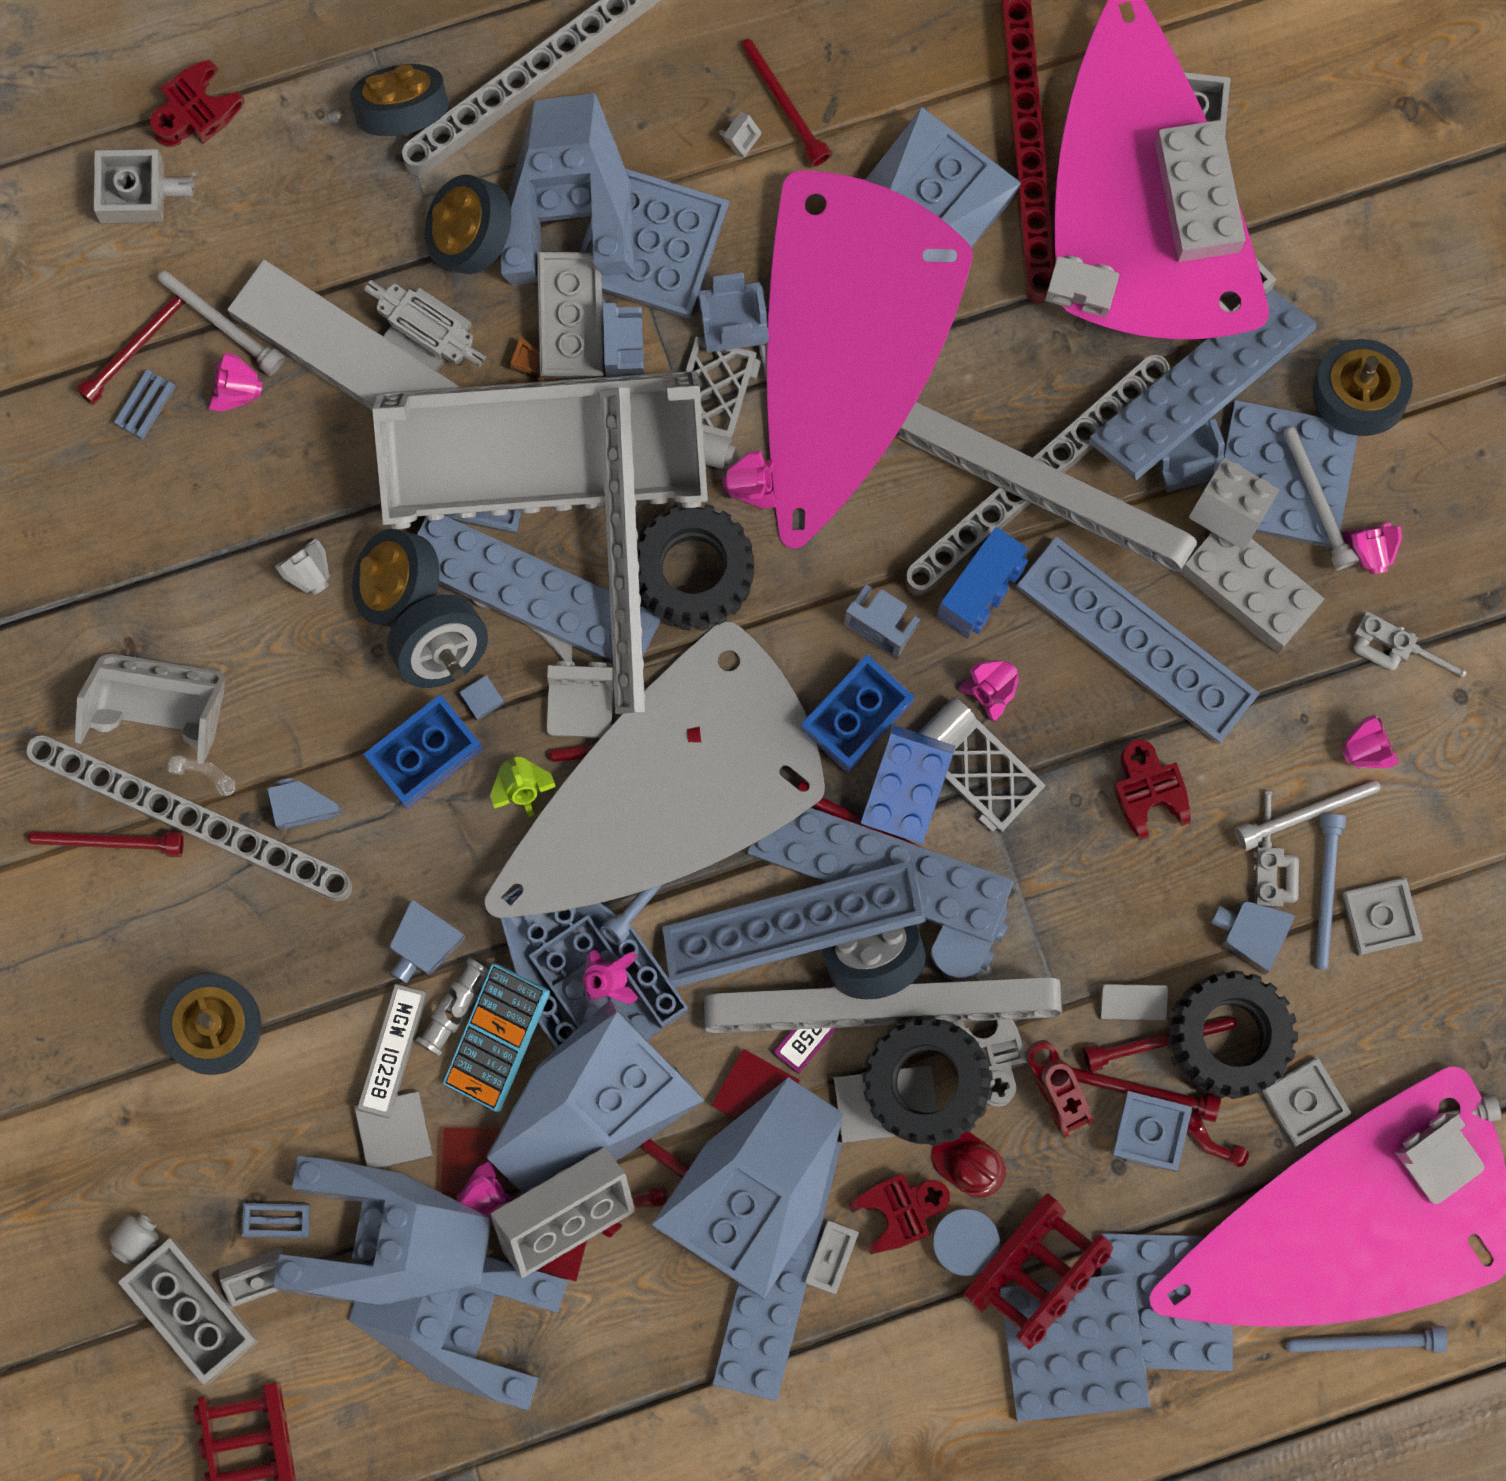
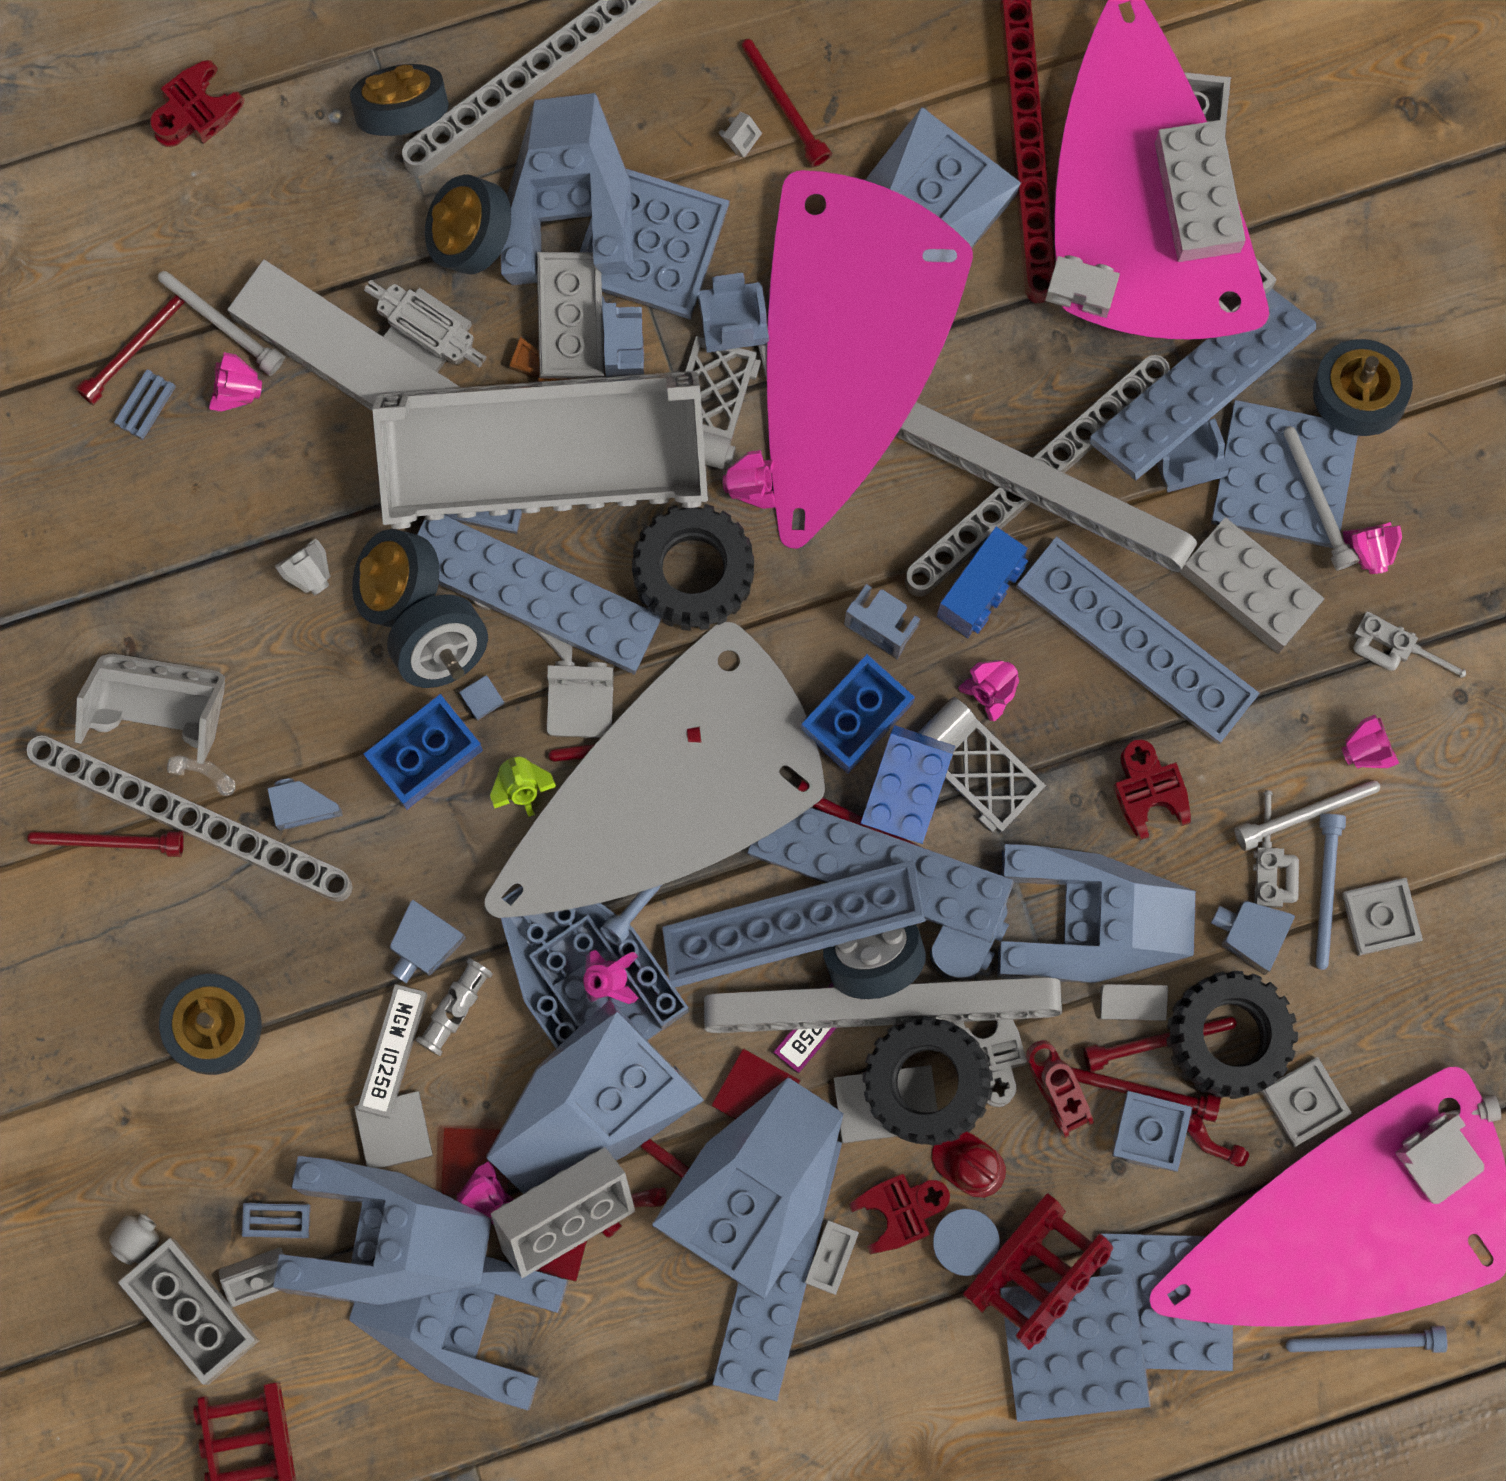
(145, 198): light grey brick -> none
(496, 1037): tile -> none
(622, 551): light grey plate -> none
(1113, 917): none -> sand blue wedge
(1234, 503): light grey brick -> none

